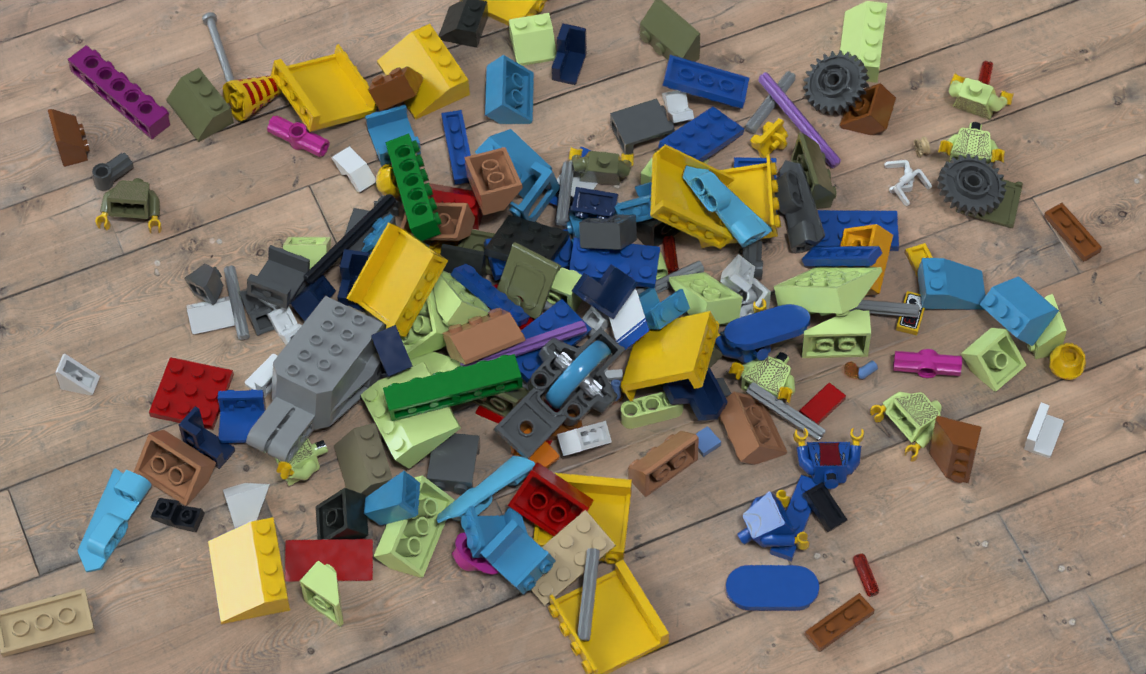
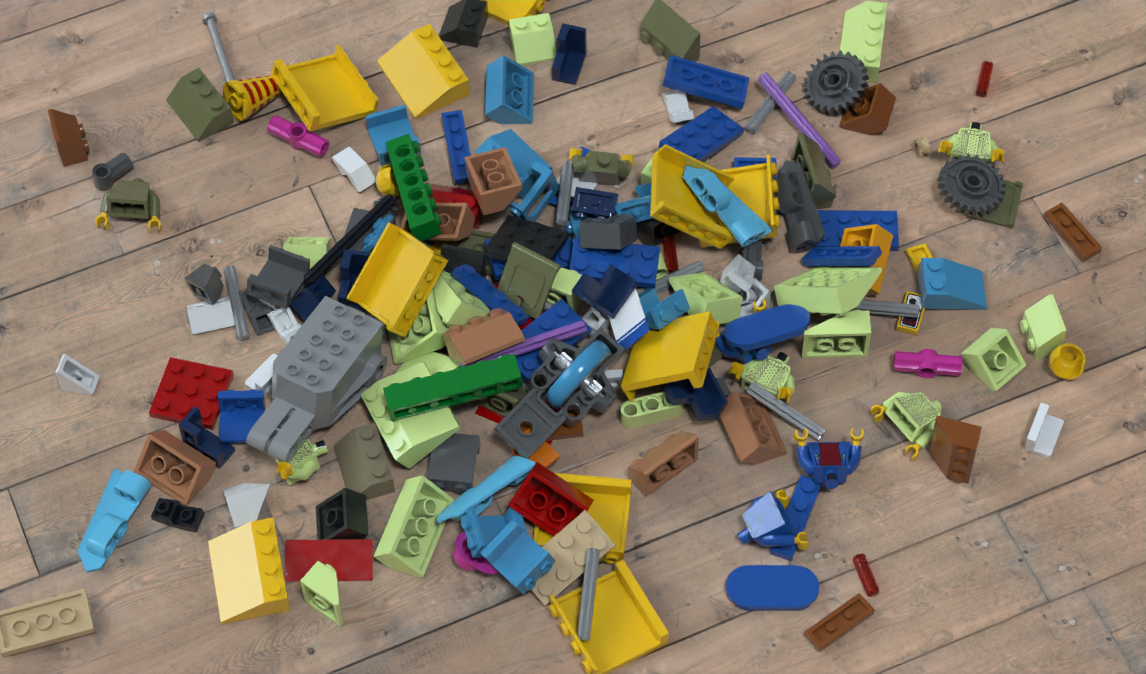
(119, 92): magenta brick -> none
(391, 351): dark blue panel -> none
(394, 500): dark azure slope -> none
(395, 87): dark orange slope -> none
(584, 438): white arch -> none
(616, 384): medium blue arm -> none
(640, 124): dark grey panel -> none
(707, 441): medium blue tile -> none
(773, 138): yellow hips -> none
(823, 403): red tile -> none
(825, 507): black tile -> none
(854, 371): arm -> none
(901, 163): white piece -> none
(906, 179): white piece -> none
(977, 97): yellowish green torso -> none
(1019, 309): dark azure slope -> none

